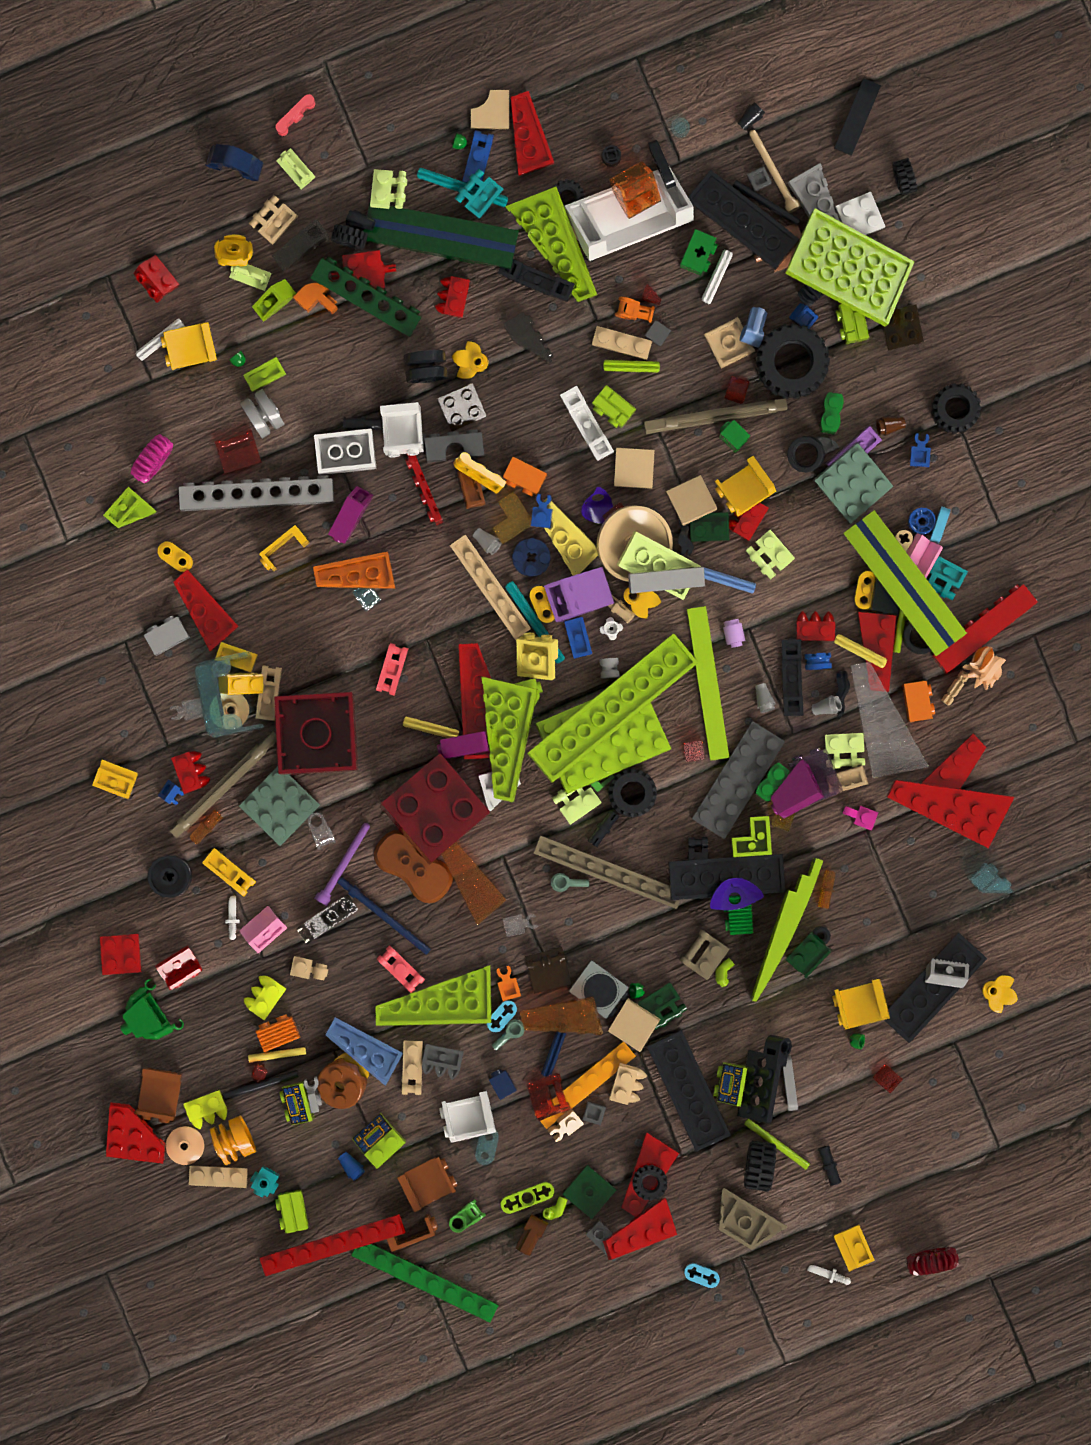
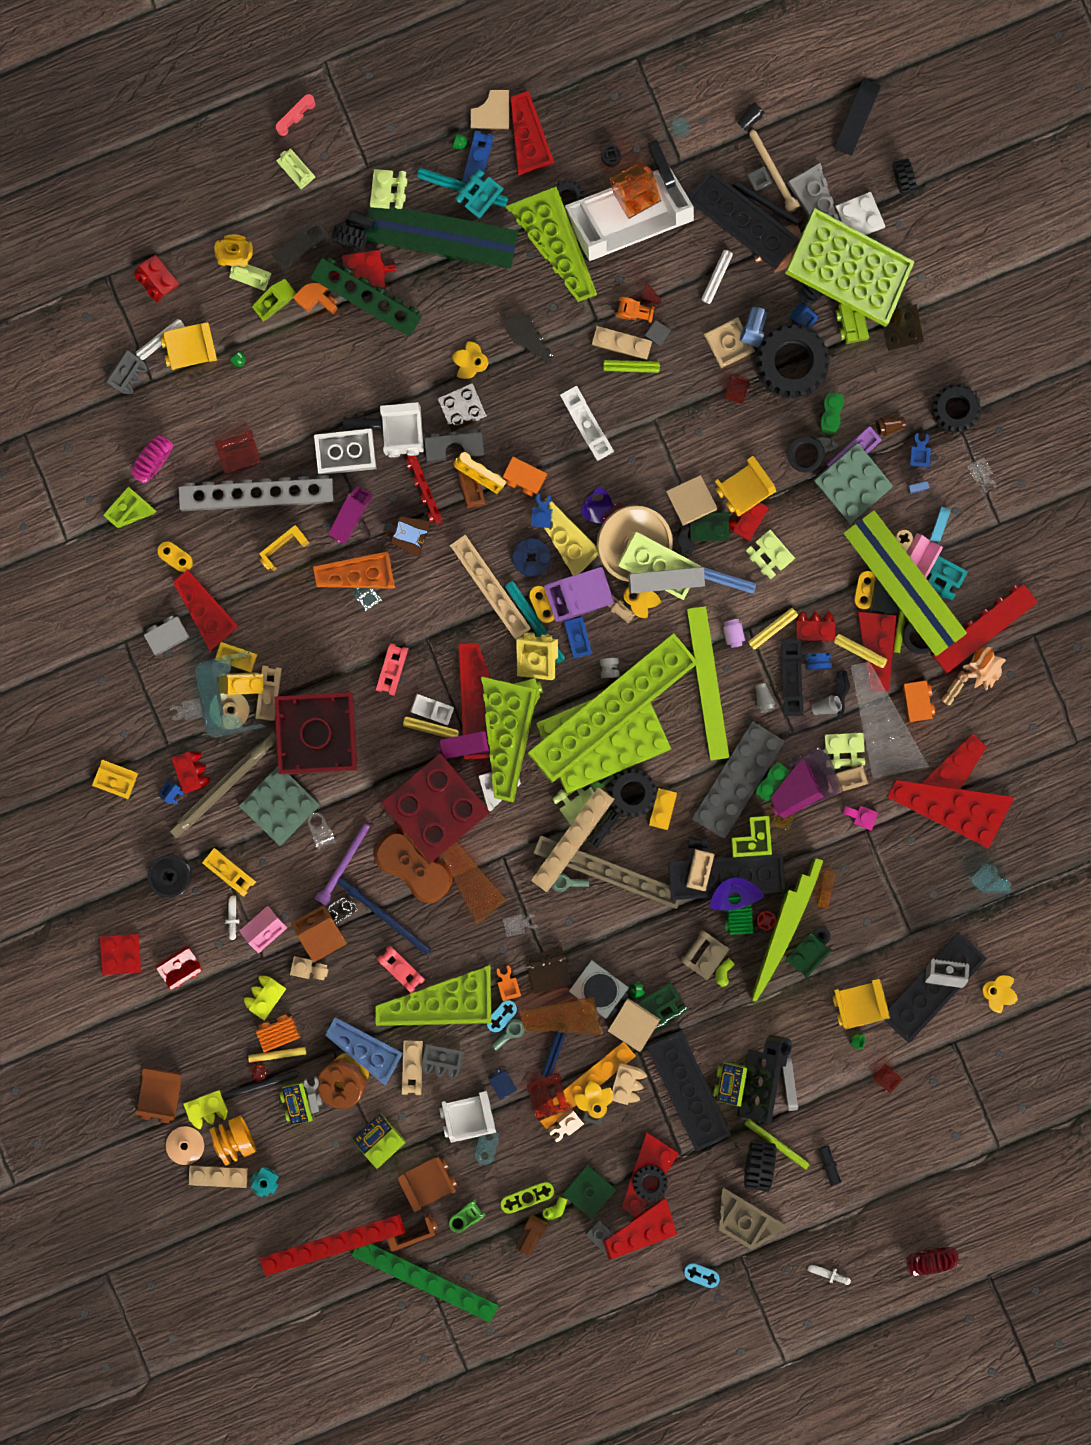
(125, 372): none -> dark grey plate
(131, 1136): red plate -> none
(145, 1017): green torso -> none
(206, 827): clear orange axle -> none
(236, 159): dark blue connector -> none
(262, 413): light grey wheel -> none
(264, 374): lime plate -> none
(277, 223): tan plate -> none
(293, 1211): lime brick -> none
(318, 933): none -> dark orange panel
(351, 1166): blue cone -> none
(408, 534): none -> torso
(425, 366): black wheel -> none
(432, 709): none -> white slope
(454, 297): red plate -> none
(487, 541): light grey cone -> none
(517, 520): clear yellow tile -> none
(538, 280): black slope -> none
(572, 839): none -> tan plate
(592, 1097): none -> yellow plate
(606, 628): white plate -> none
(613, 407): lime brick -> none
(634, 468): tan tile -> none
(663, 809): none -> yellow plate
(693, 751): clear red slope -> none
(699, 241): green brick -> none
(700, 870): none -> tan plate
(715, 416): dark tan piece -> none
(733, 435): green brick -> none
(768, 918): none -> red wheel
(773, 628): none -> light yellow axle
(853, 1247): yellow plate -> none
(918, 487): none -> medium blue tile
(929, 518): blue wheel -> none
(980, 471): none -> clear plate

